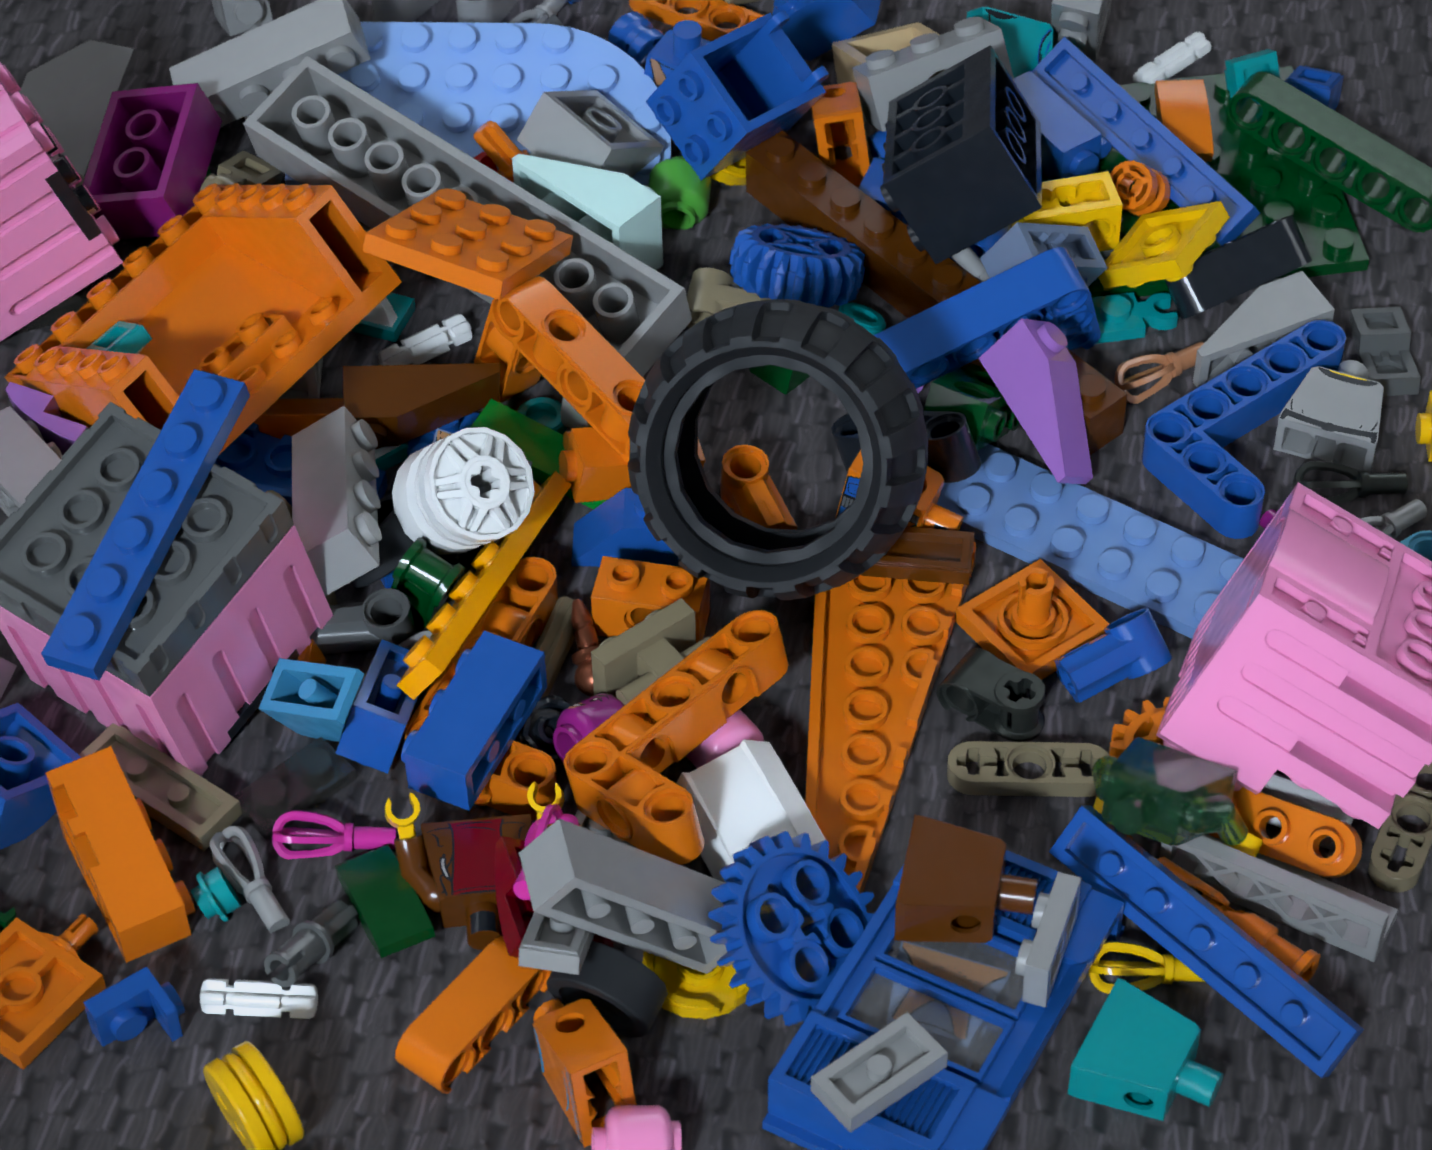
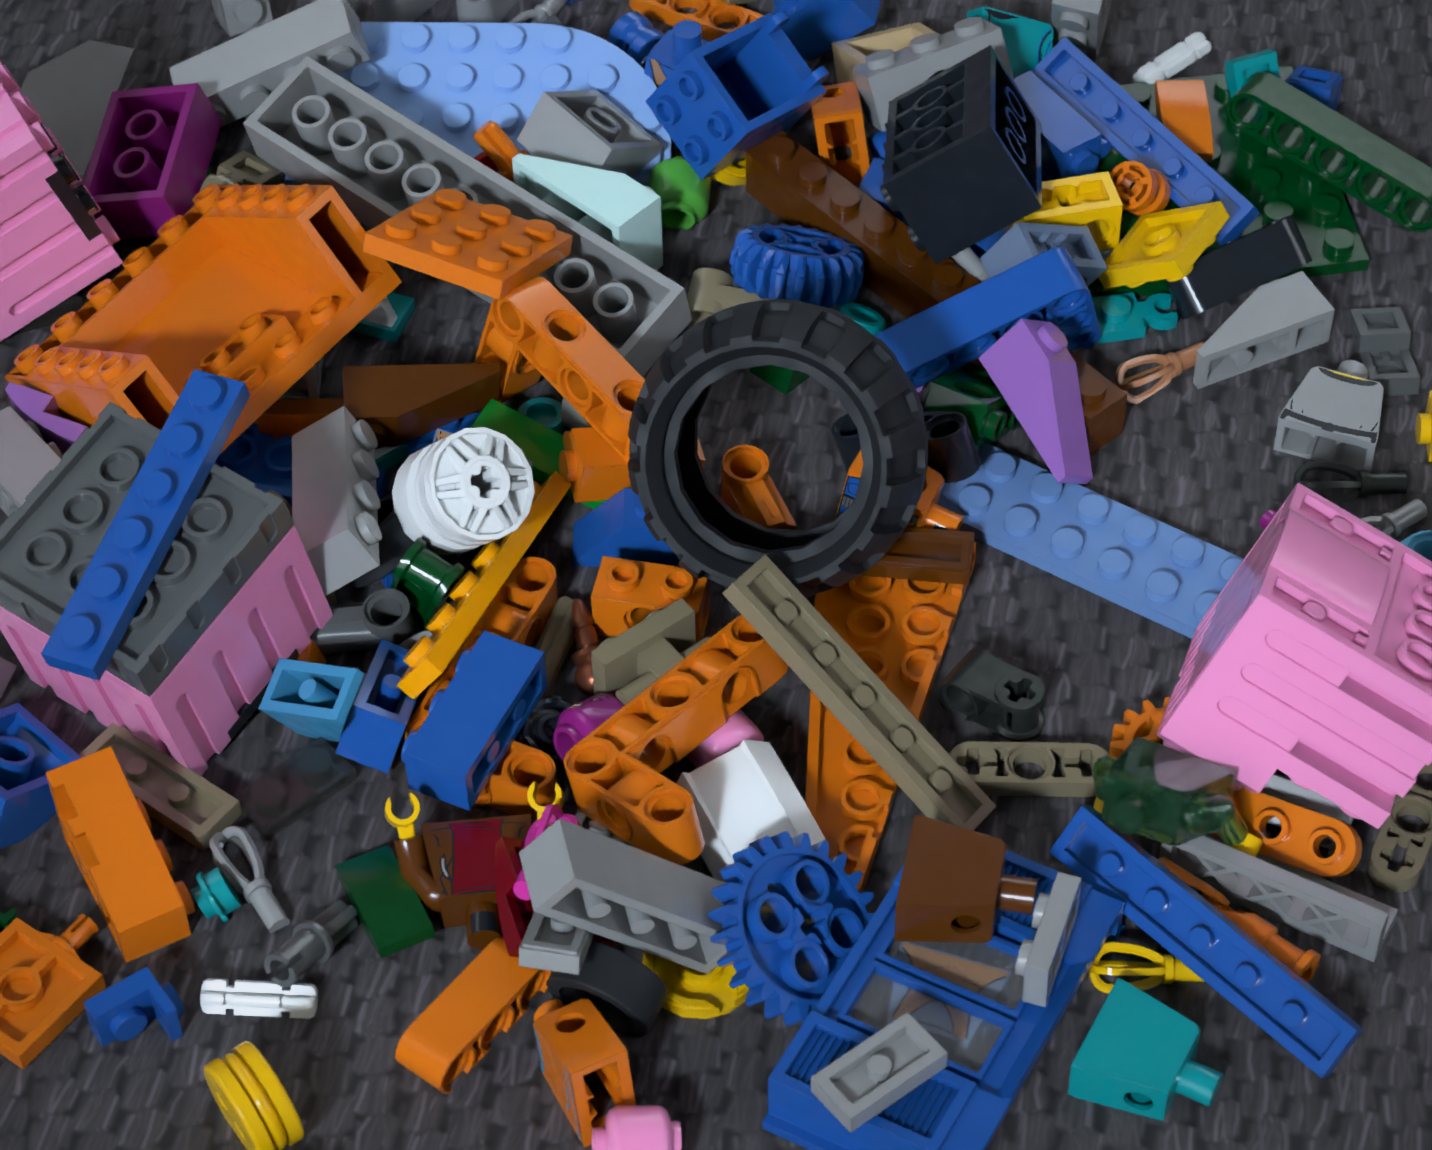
(123, 337): teal tile -> none
(343, 837): dark pink piece -> none
(428, 342): white axle -> none
(857, 697): none -> dark tan plate
(1030, 619): orange plate -> none
(1126, 650): blue piece -> none
(1188, 436): blue beam -> none

